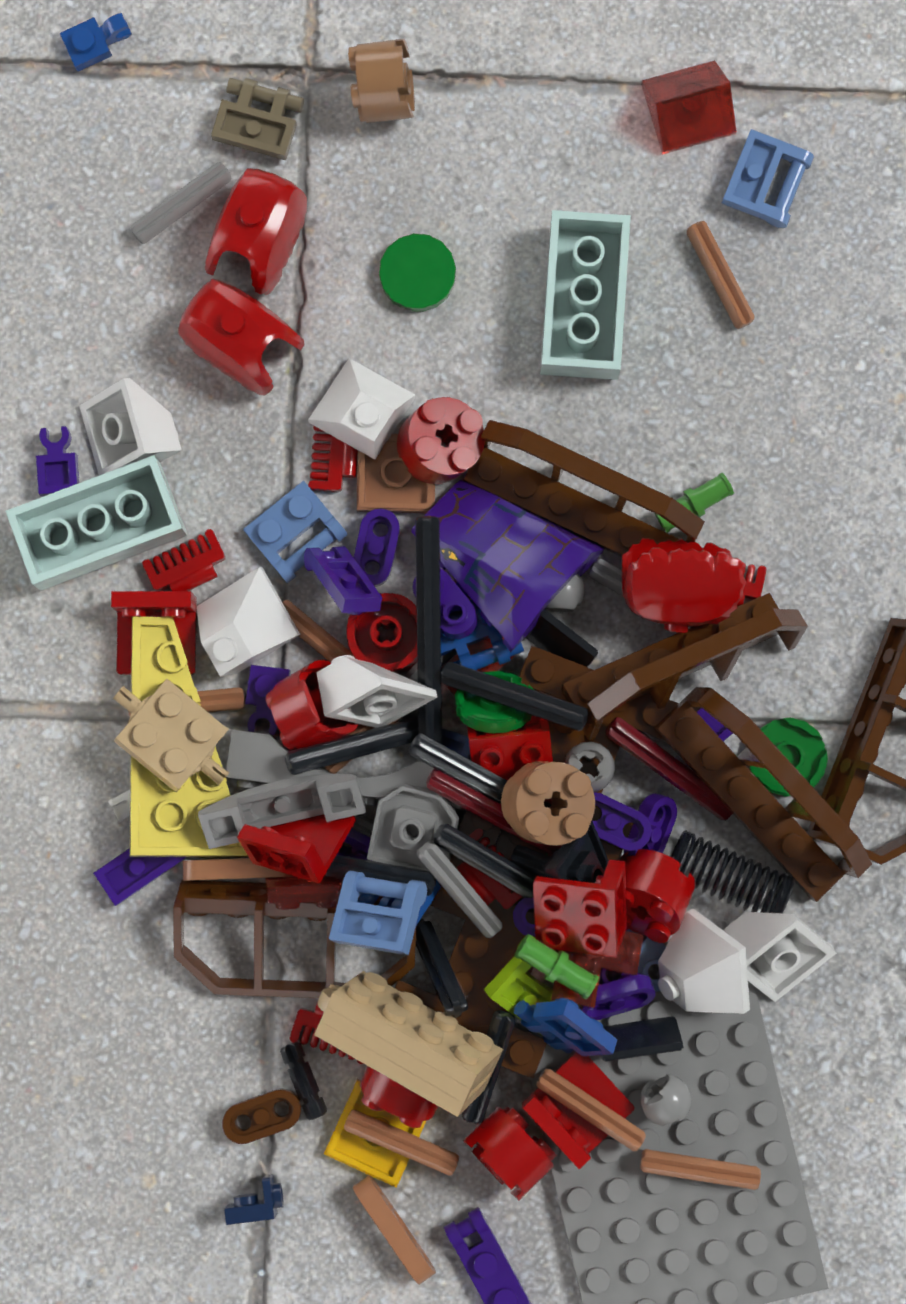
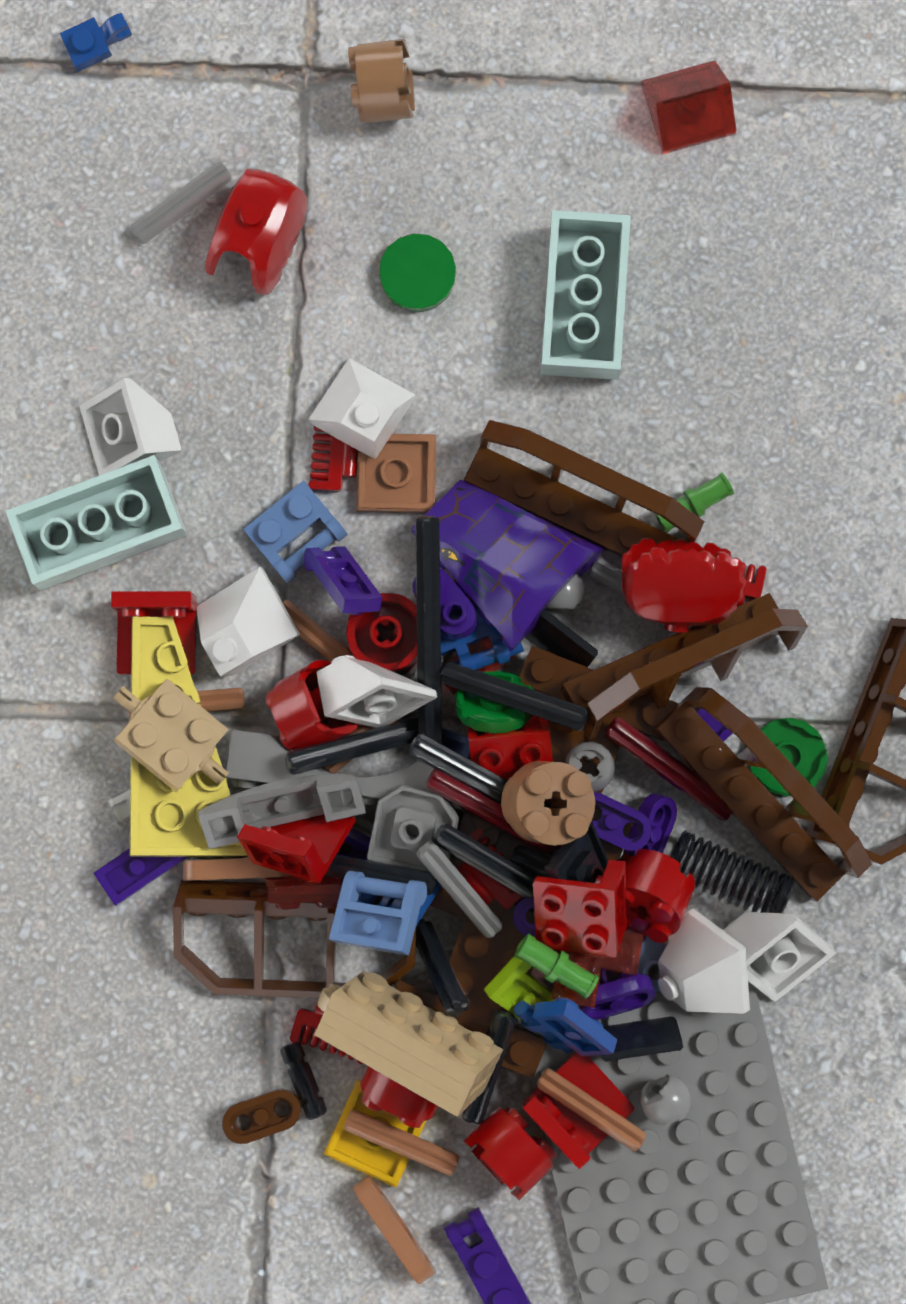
(57, 468): dark purple plate -> none
(190, 573): red piece -> none
(233, 333): red animal -> none
(250, 1209): dark blue bracket -> none
(253, 128): dark tan plate -> none
(261, 681): dark purple plate -> none
(375, 548): dark purple plate -> none
(422, 450): brick -> none
(700, 1169): nougat axle -> none
(720, 274): nougat axle -> none
(755, 173): medium blue plate -> none

